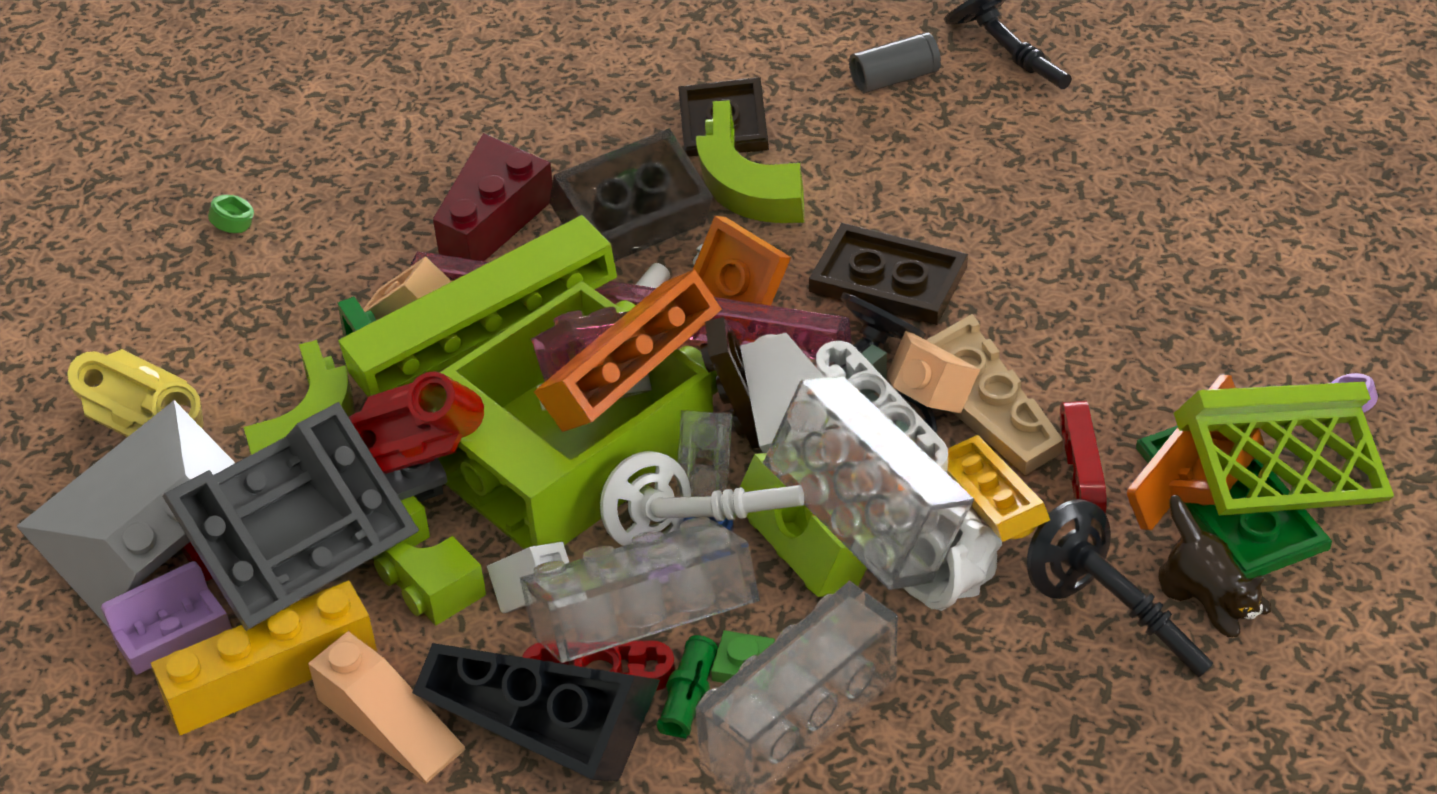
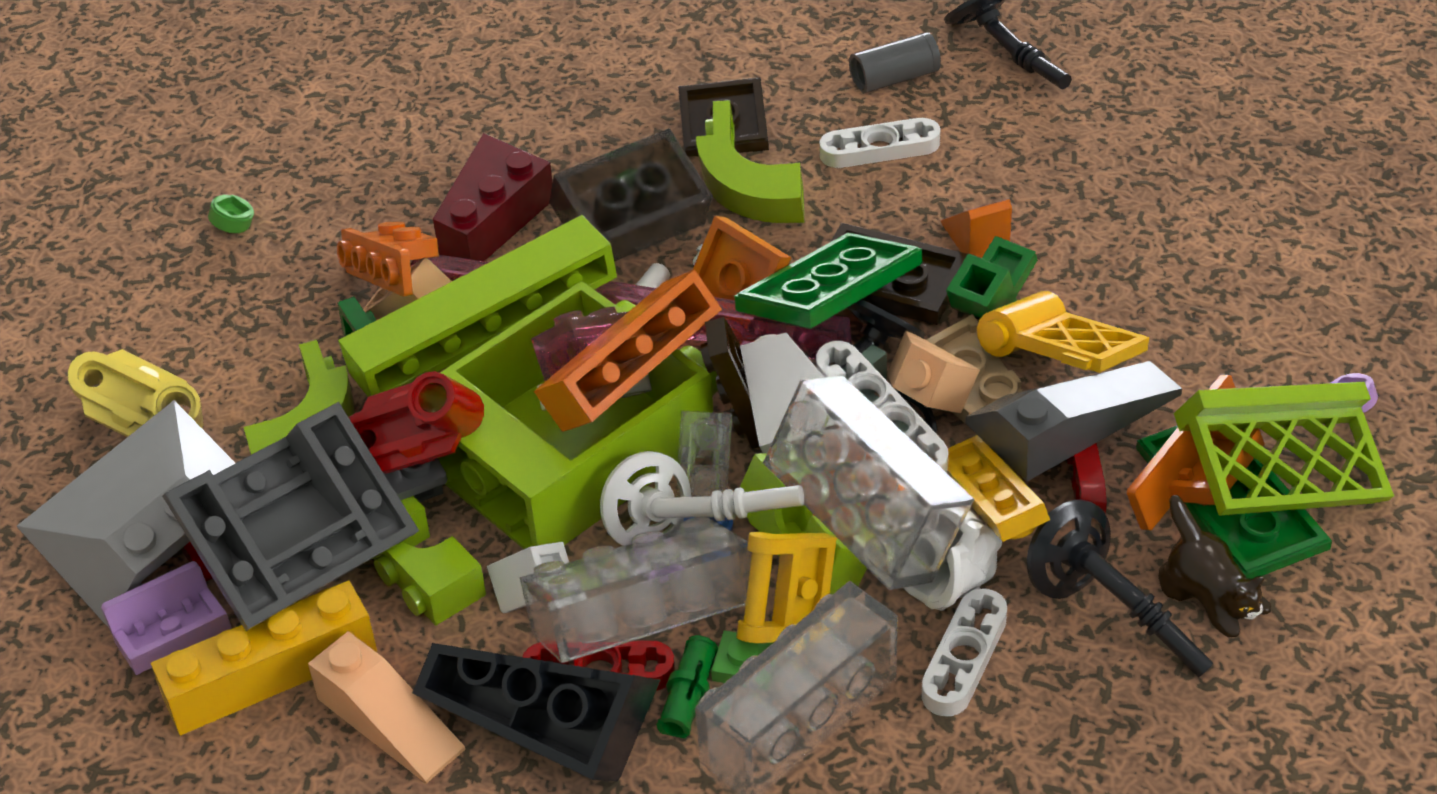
(385, 254): none -> orange bracket
(801, 581): none -> yellow plate
(828, 280): none -> green tile
(889, 132): none -> white beam
(962, 632): none -> white beam
(977, 227): none -> orange slope
(991, 280): none -> green brick
(1044, 327): none -> yellow piece
(1061, 419): none -> dark grey wedge

